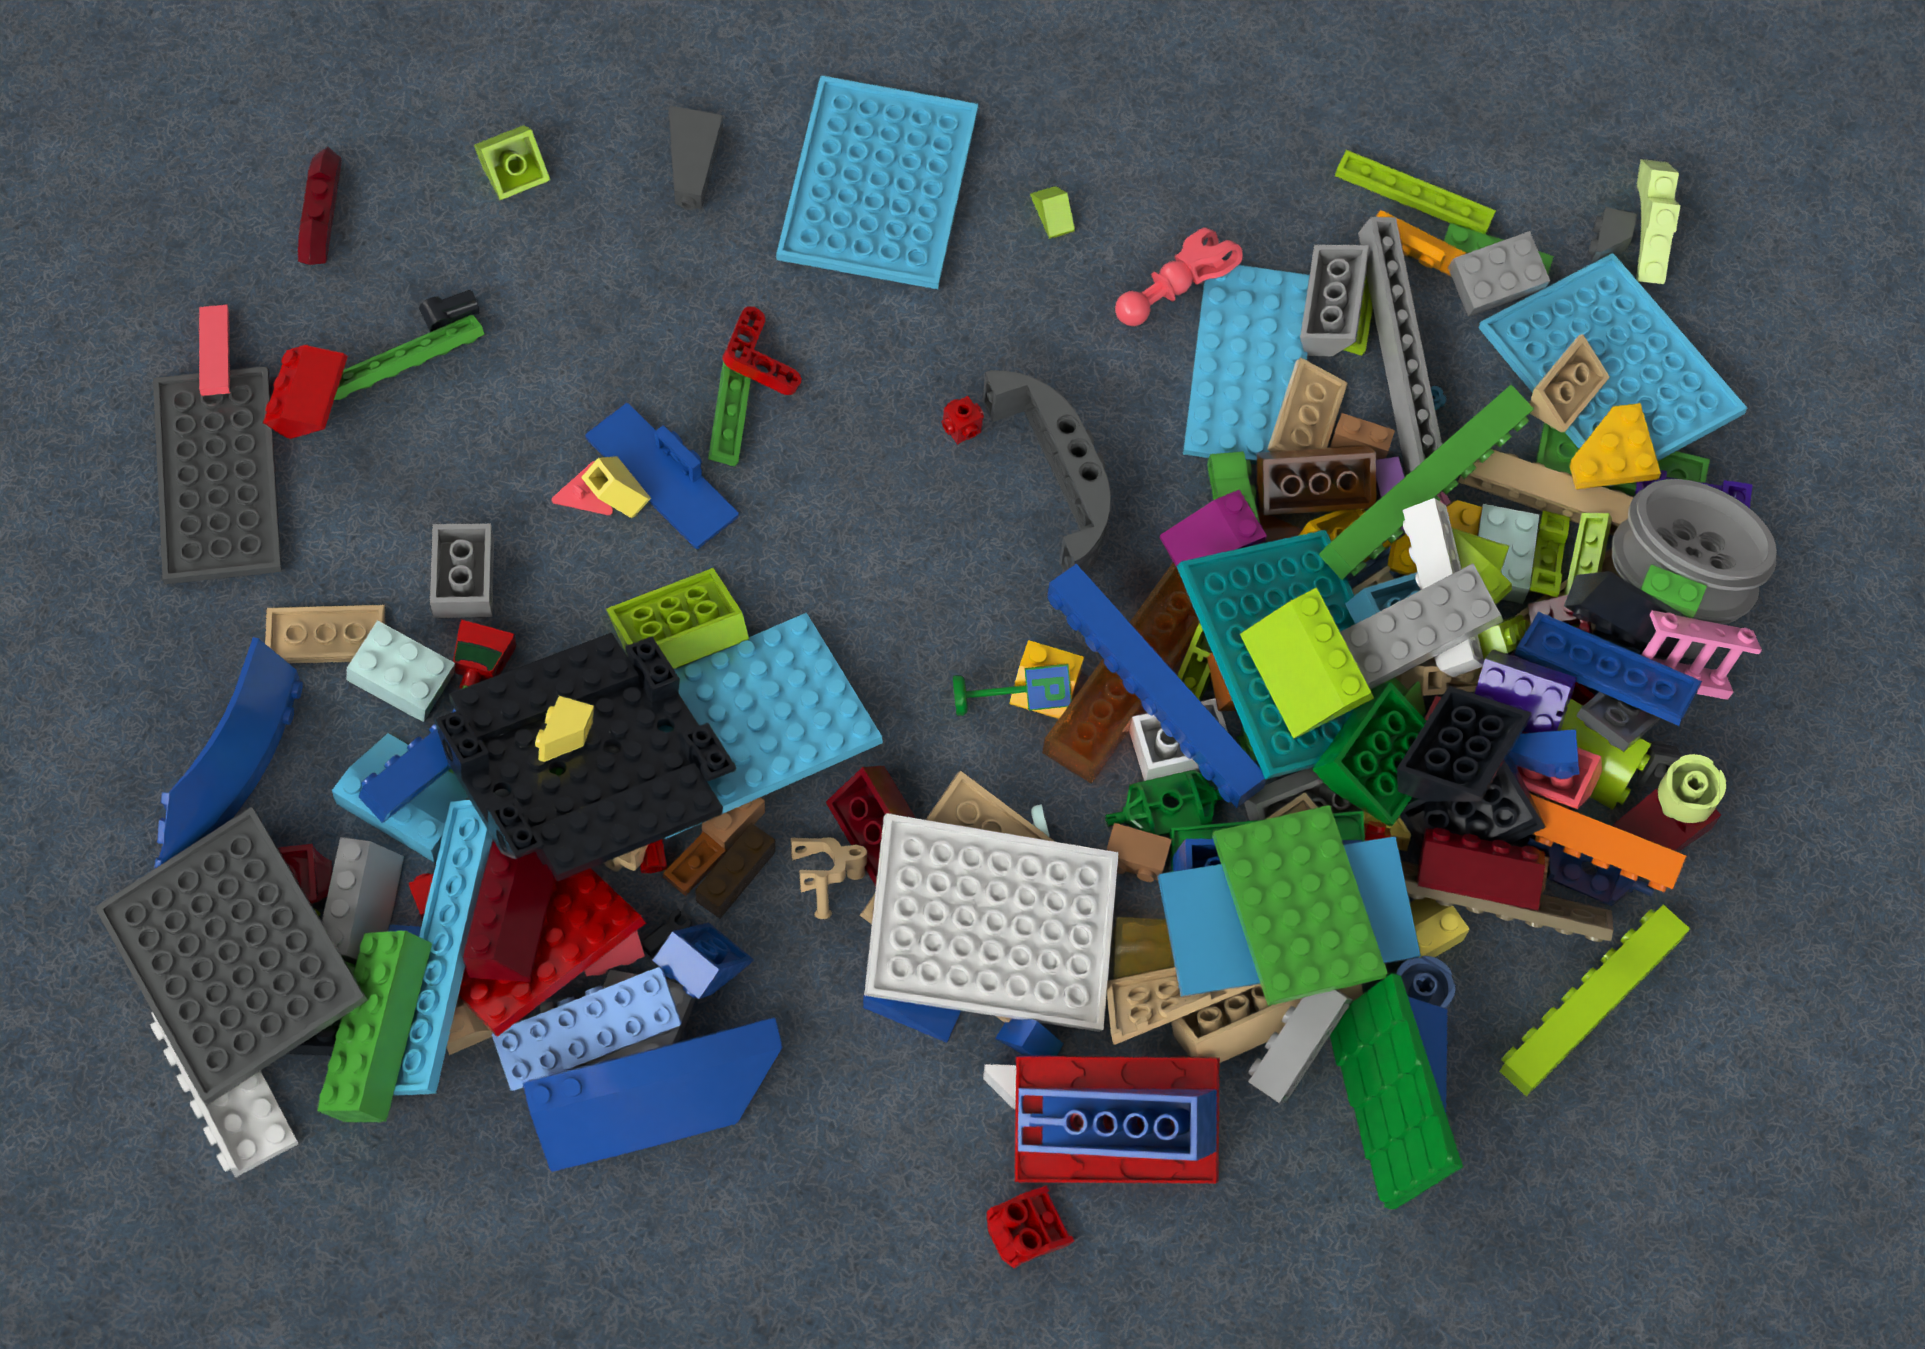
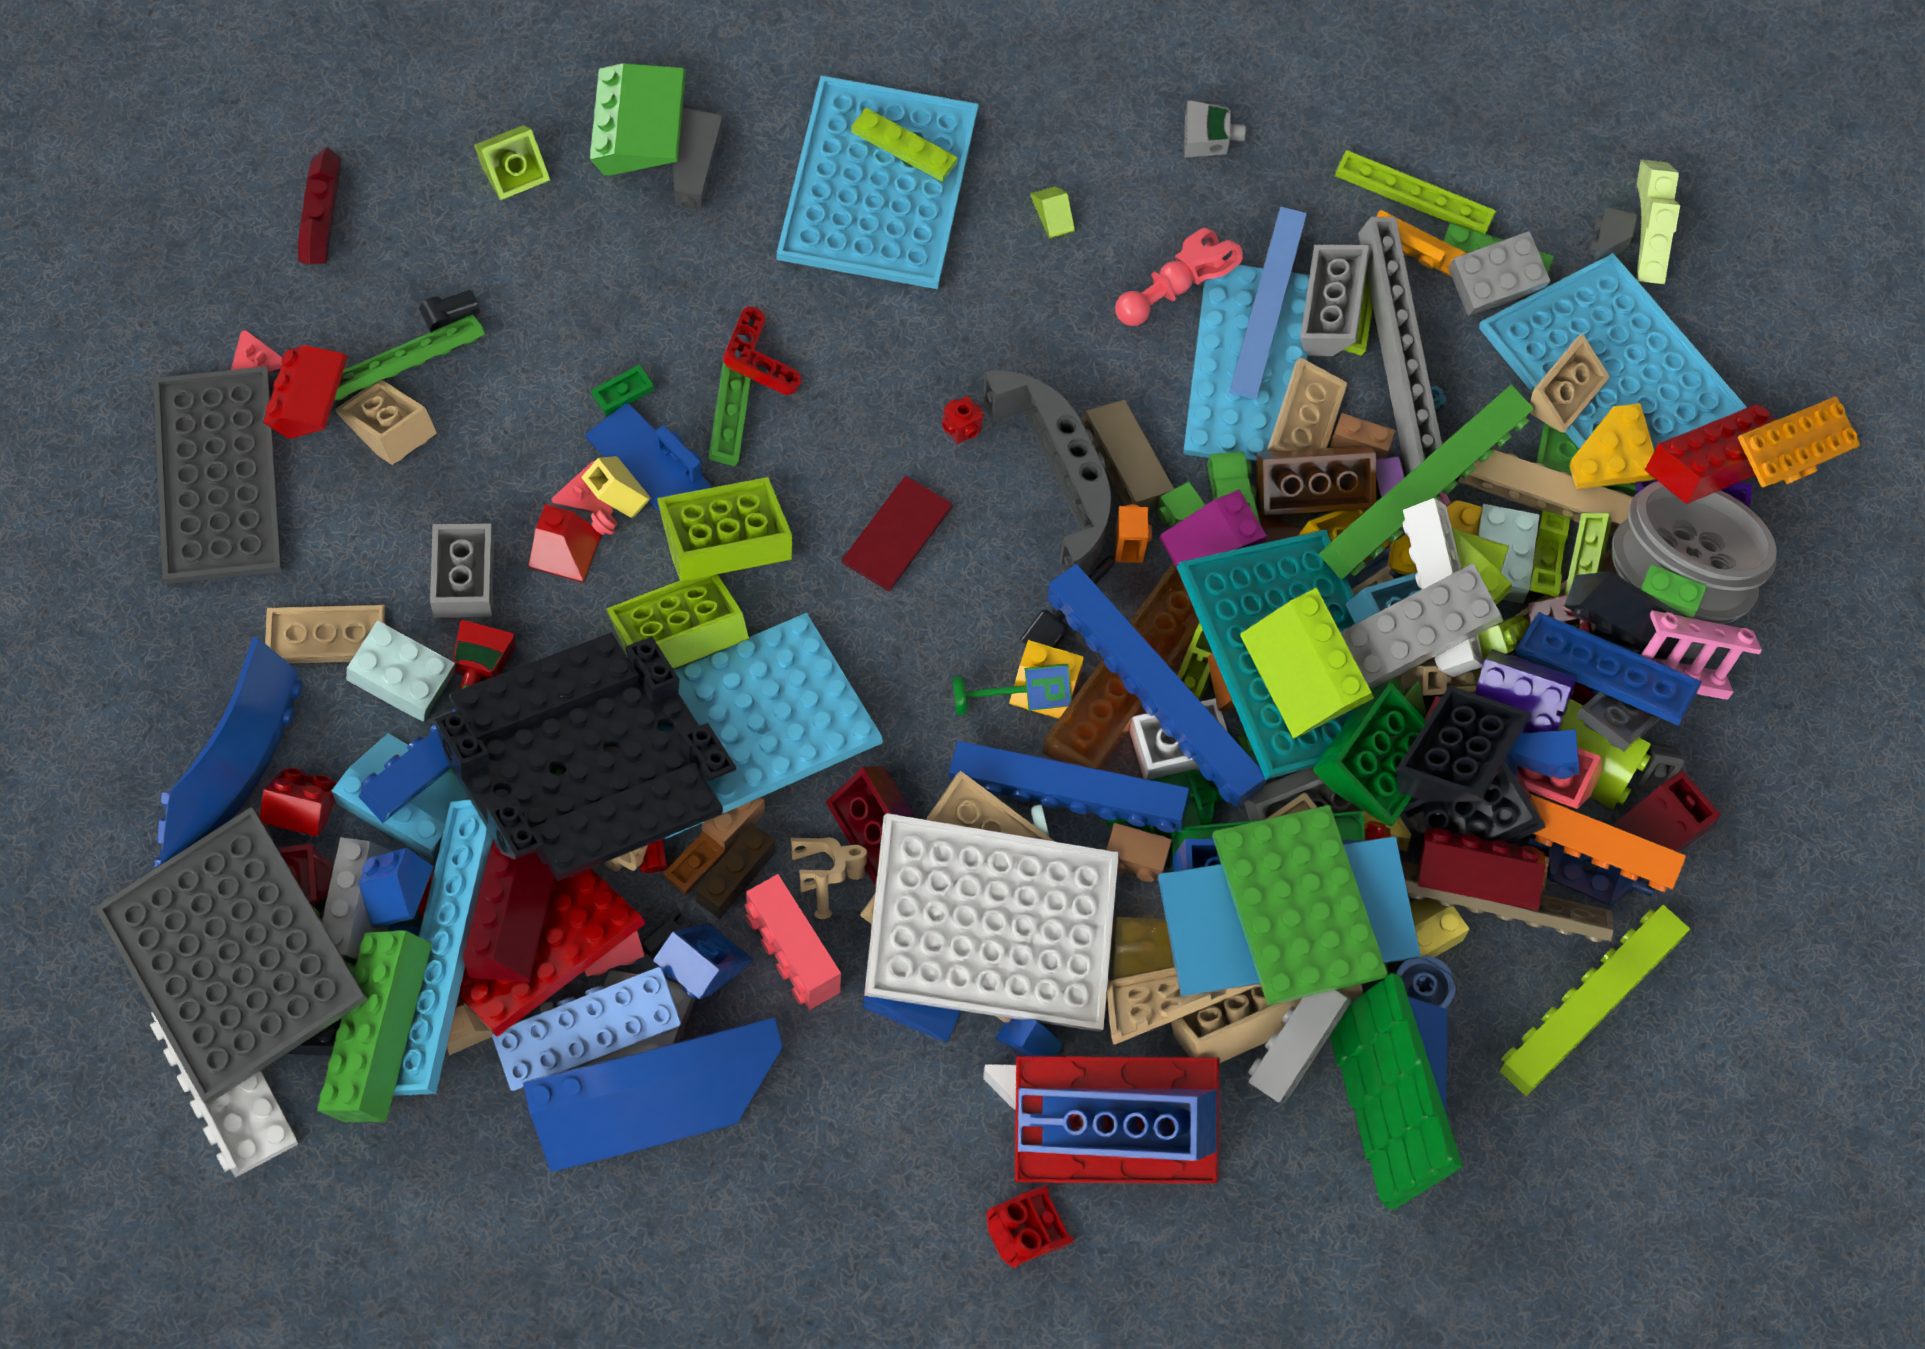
(214, 350): coral tile -> none
(254, 353): none -> coral piece
(298, 801): none -> red slope
(387, 421): none -> tan slope
(393, 886): none -> blue slope
(563, 544): none -> red slope
(565, 728): light yellow slope -> none
(603, 522): none -> coral plate
(622, 389): none -> green plate
(637, 117): none -> bright green slope
(725, 529): none -> lime slope
(792, 942): none -> coral brick
(897, 533): none -> dark red tile
(904, 144): none -> lime plate
(1049, 628): none -> black piece
(1073, 787): none -> blue brick
(1127, 455): none -> dark tan brick
(1131, 534): none -> orange brick
(1179, 504): none -> bright green slope
(1209, 130): none -> light grey torso
(1268, 303): none -> medium blue tile
(1691, 789): yellowish green brick -> none
(1707, 456): none -> red brick
(1799, 442): none -> light orange bracket

